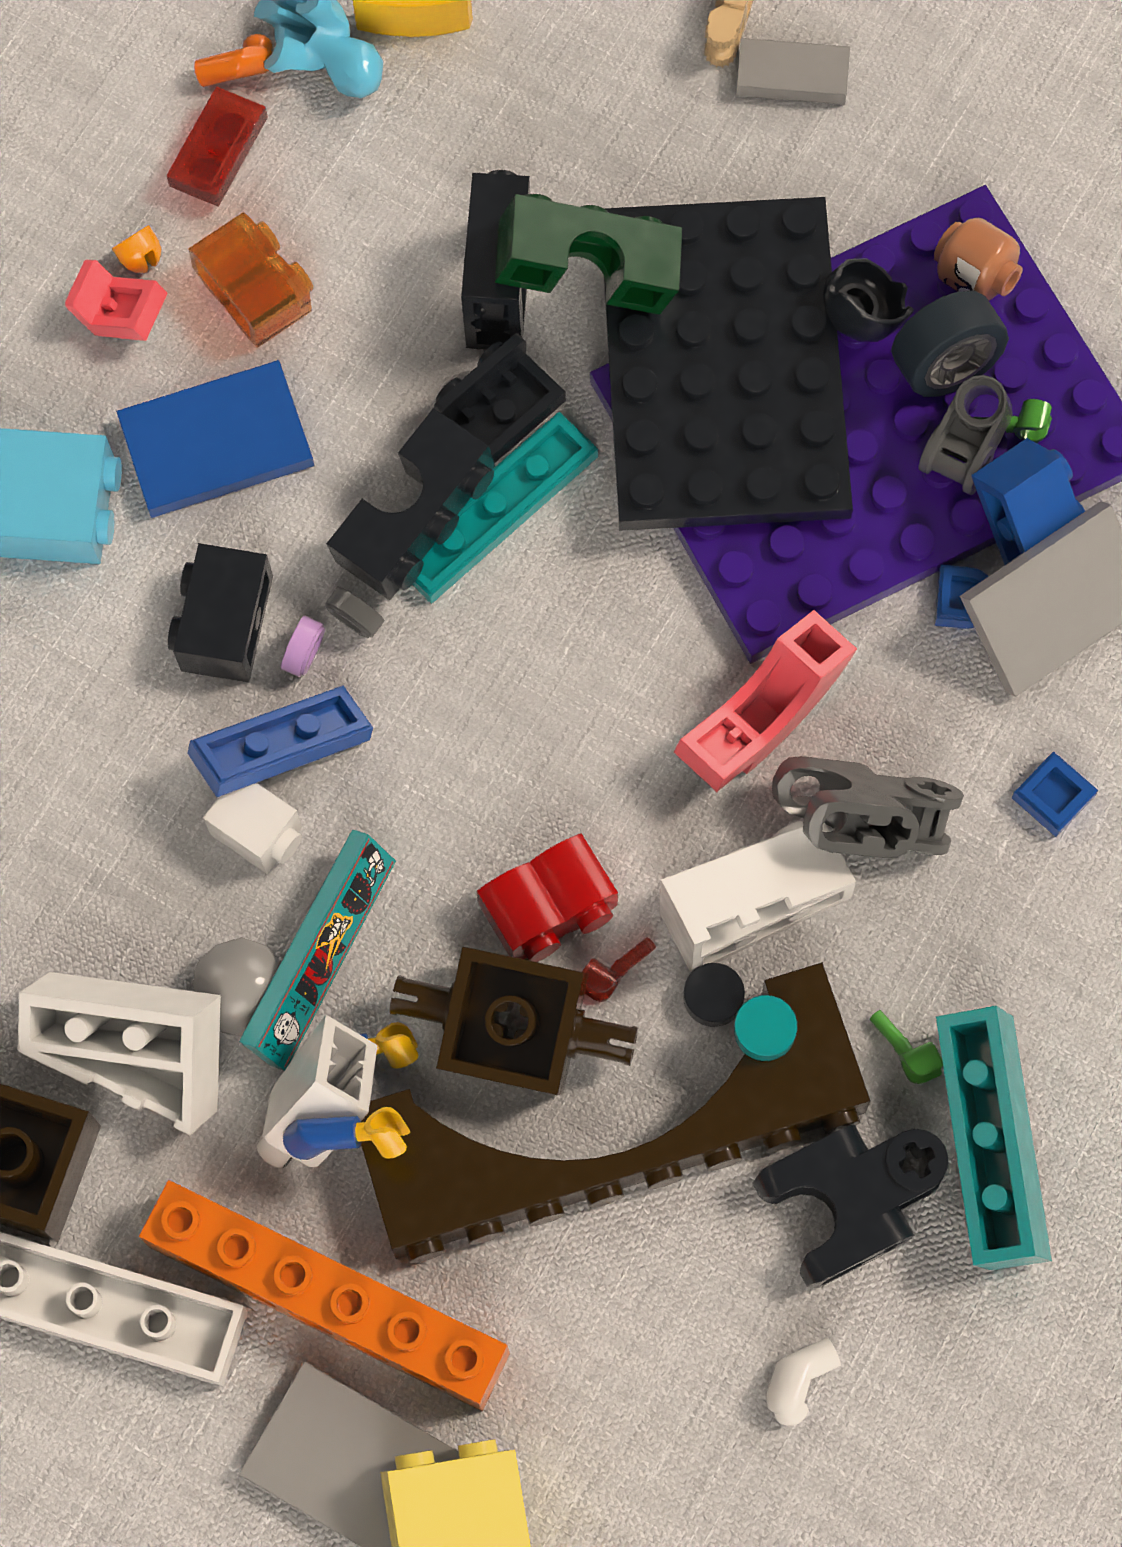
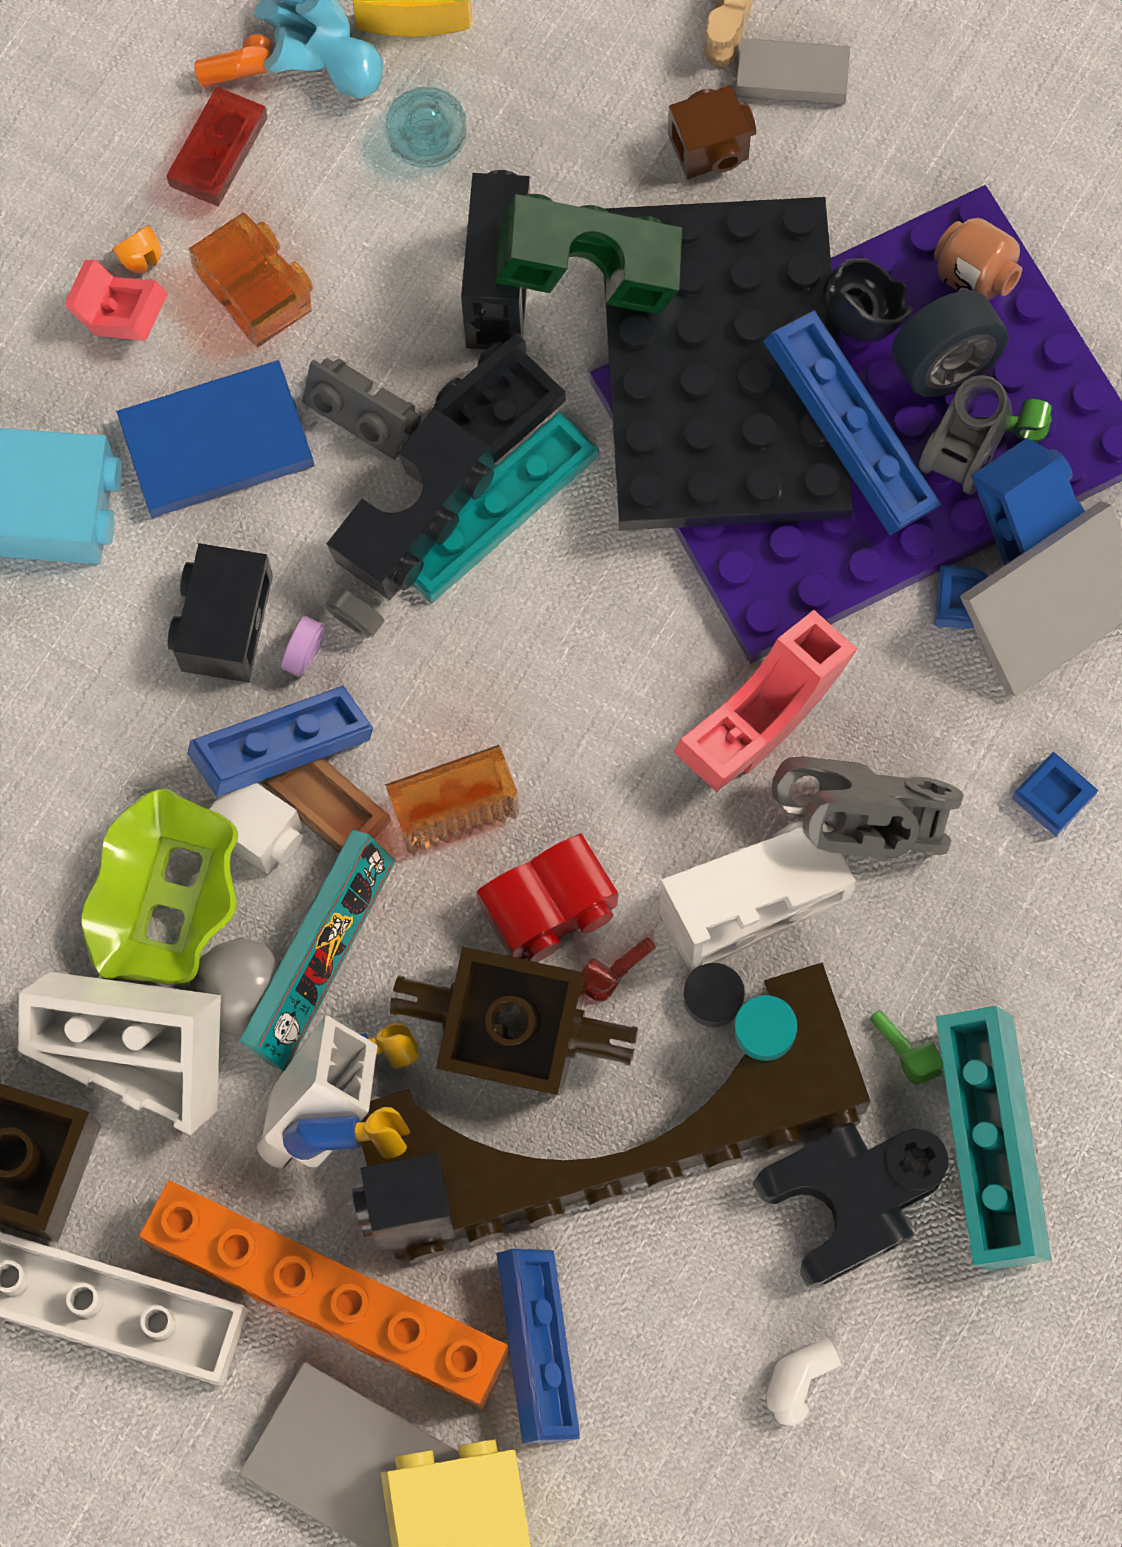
(134, 884): none -> lime piece
(328, 802): none -> medium nougat tile
(343, 397): none -> dark grey hinge
(404, 1203): none -> black brick
(426, 127): none -> clear light blue plate
(453, 799): none -> clear orange brick
(538, 1346): none -> blue tile
(710, 131): none -> reddish brown brick
(851, 422): none -> blue tile

